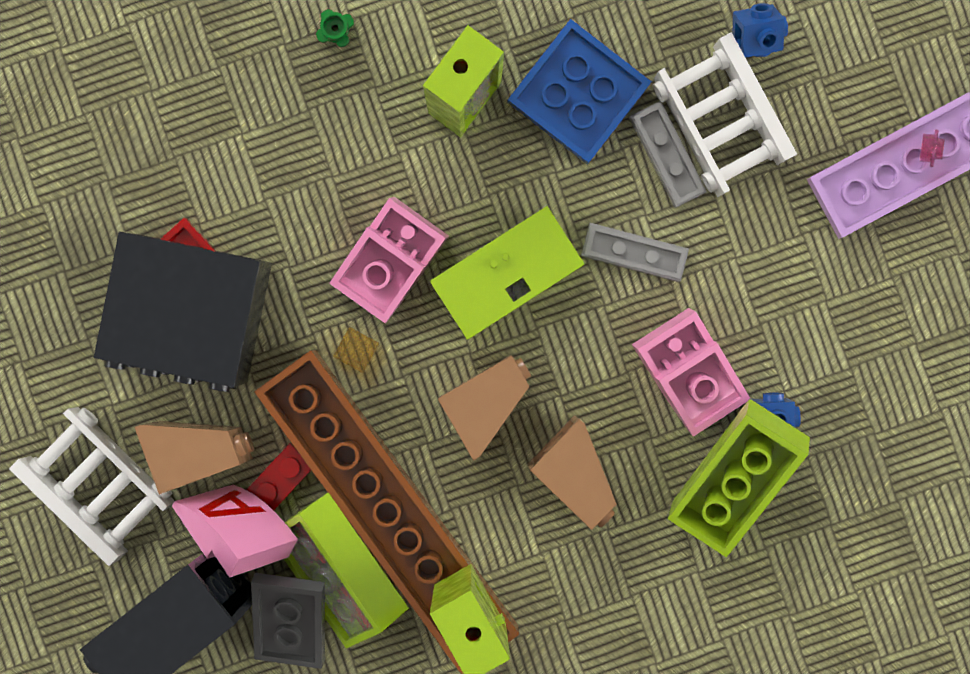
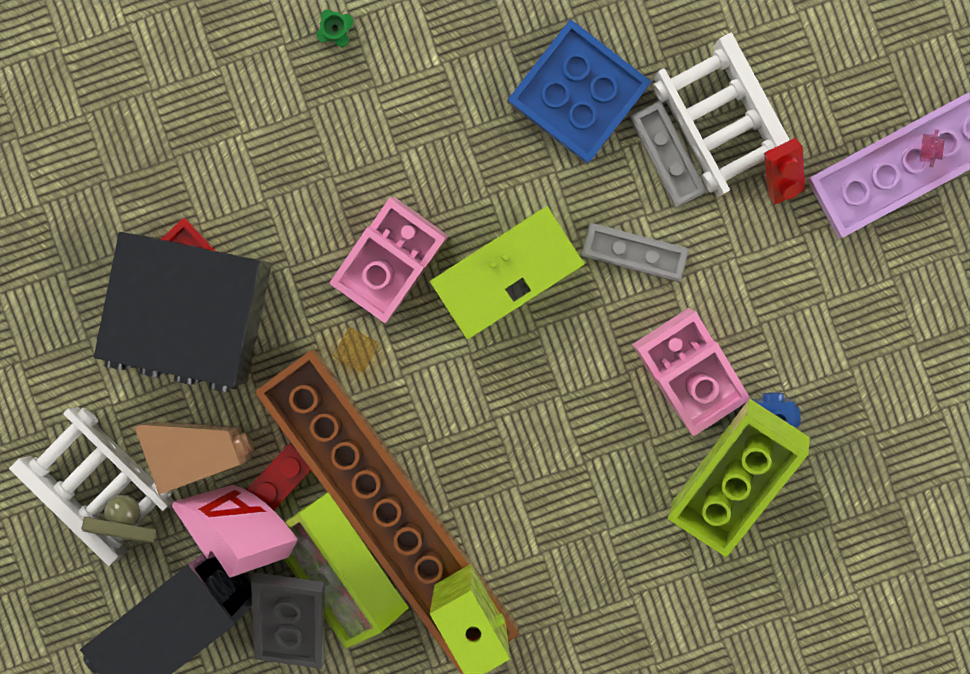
(121, 516): none -> olive tile
(464, 81): lime brick -> none
(485, 402): medium nougat slope -> none
(574, 474): medium nougat slope -> none
(759, 30): blue brick -> none
(785, 171): none -> red plate

